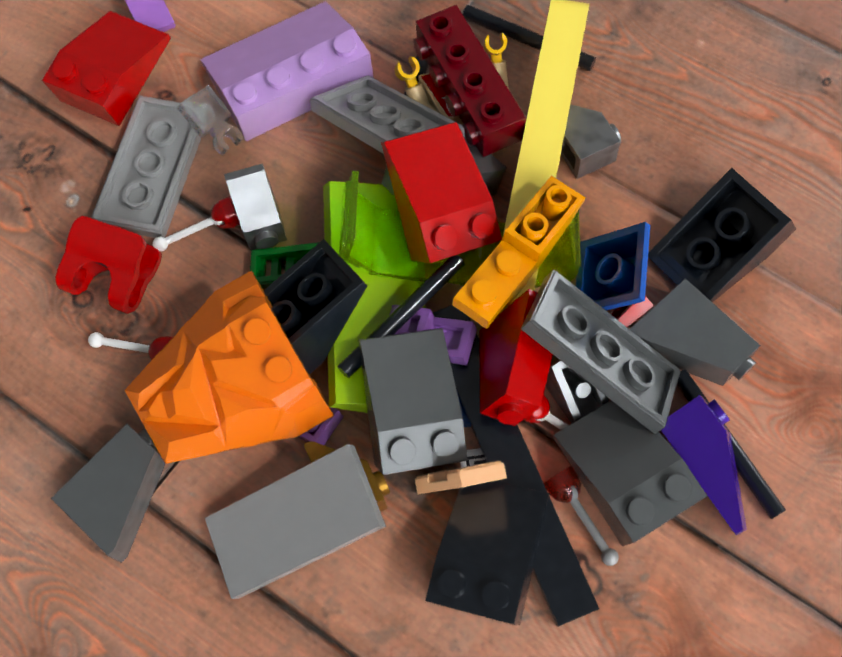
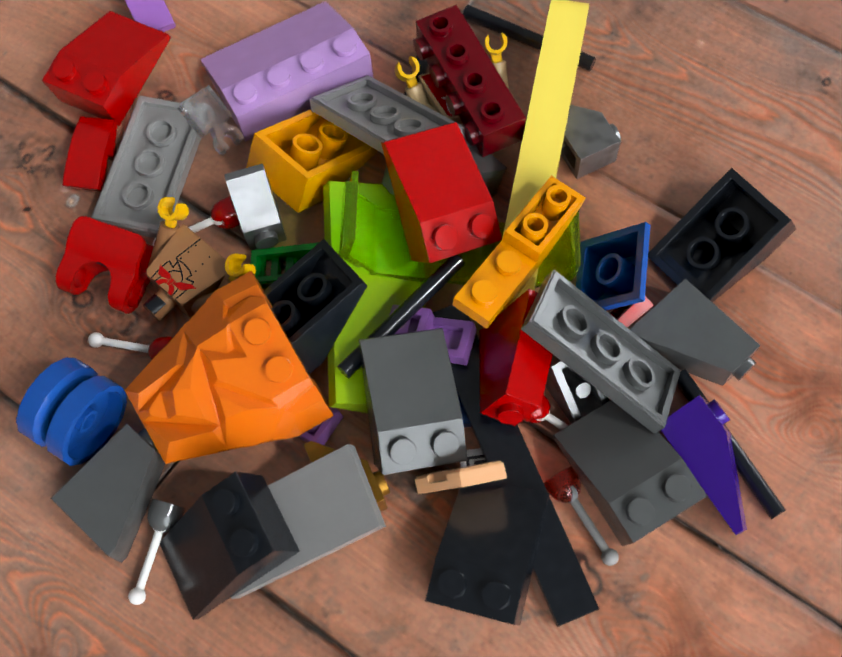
(71, 410): none -> blue wheel
(88, 153): none -> red slope
(162, 518): none -> hinge
(185, 266): none -> medium nougat torso
(227, 542): none -> black slope
(306, 155): none -> light orange slope

